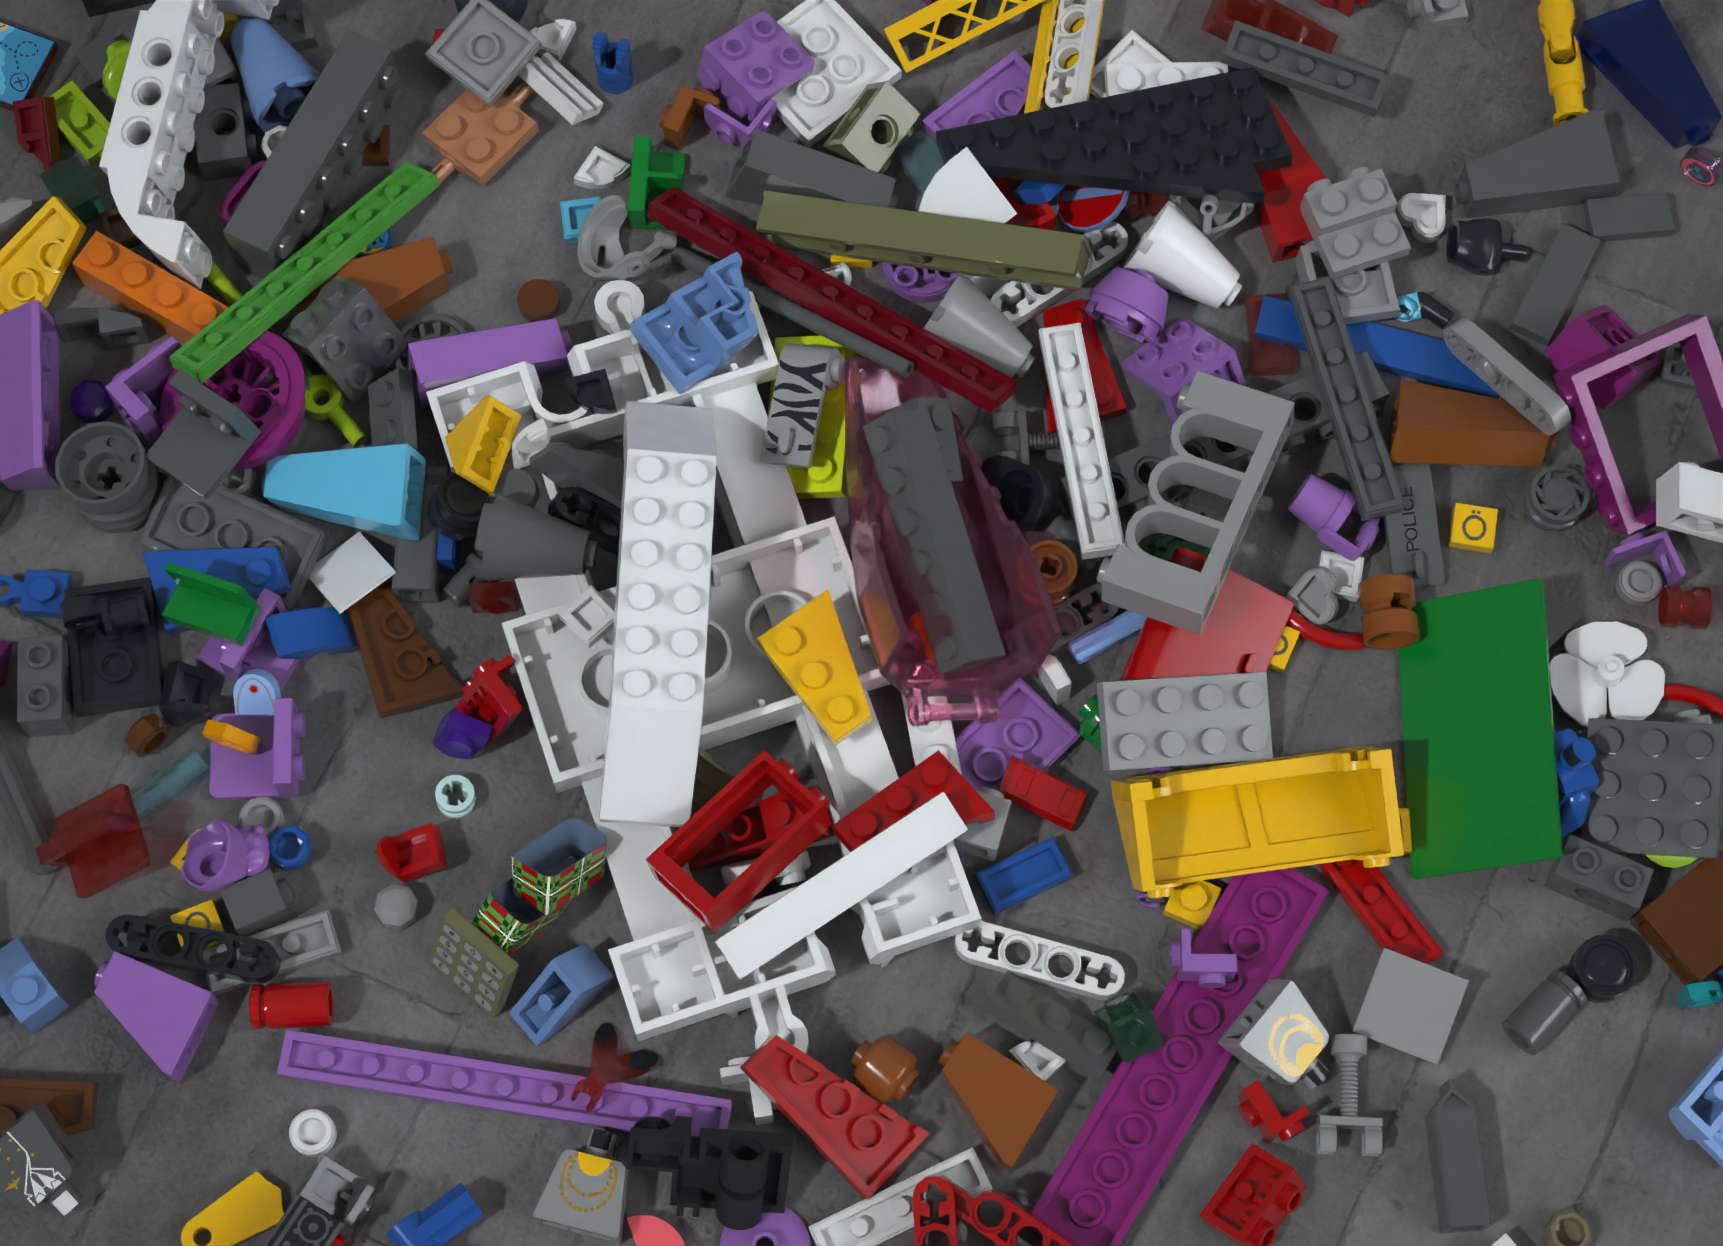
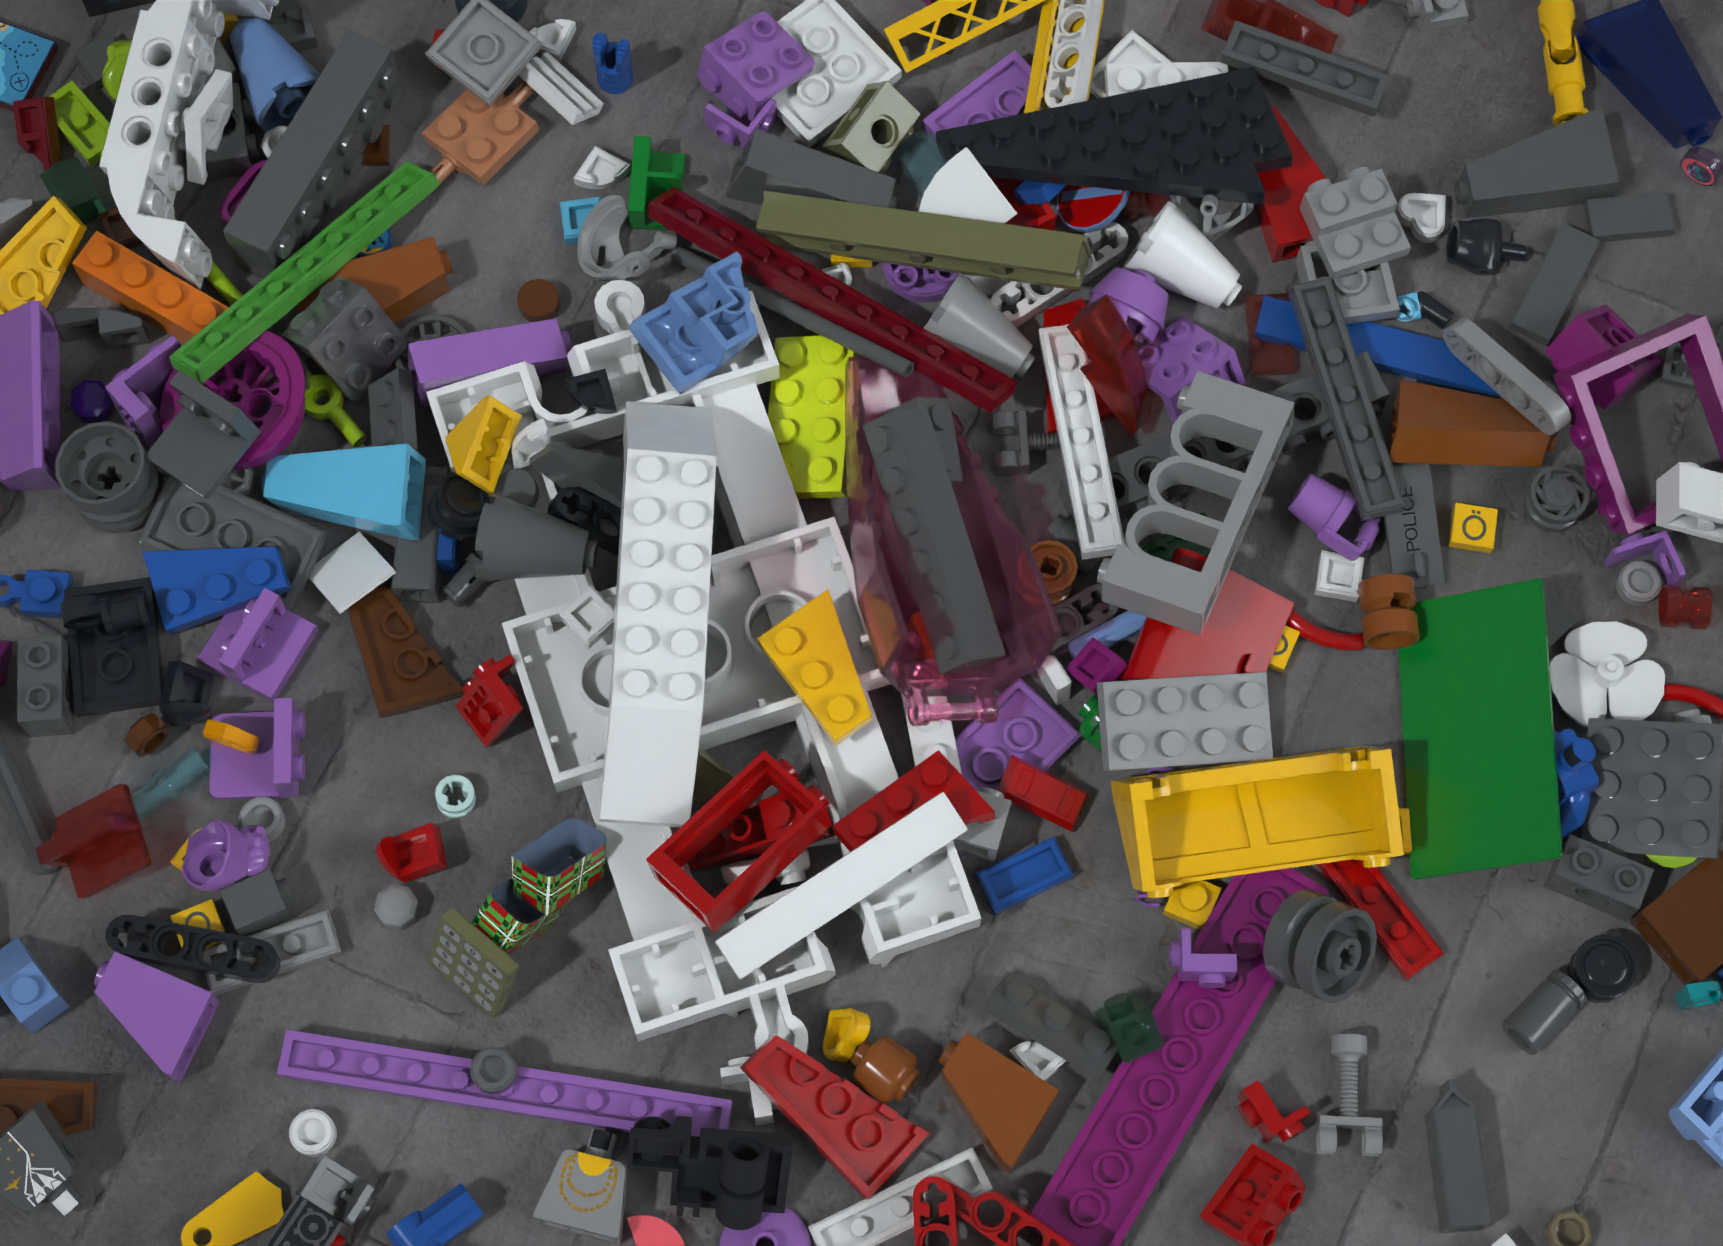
(205, 122): none -> white wing
(210, 605): green panel -> none
(255, 693): light blue tile -> none
(290, 848): blue tile -> none
(291, 1005): red piece -> none
(311, 631): blue slope -> none
(461, 735): dark purple plate -> none
(492, 597): clear red tile -> none
(493, 1070): none -> flat silver tile
(560, 993): medium blue slope -> none
(608, 1068): clear red piece -> none
(678, 118): dark orange bracket -> none
(798, 402): light grey door -> none
(844, 1032): none -> yellow tile
(1024, 491): black piece -> none
(1037, 967): white beam -> none
(1095, 665): none -> magenta tile
(1113, 362): none -> clear red slope
(1279, 1036): torso -> none
(1315, 596): light grey tile -> none
(1320, 945): none -> dark grey wheel
(1410, 1005): light grey tile -> none

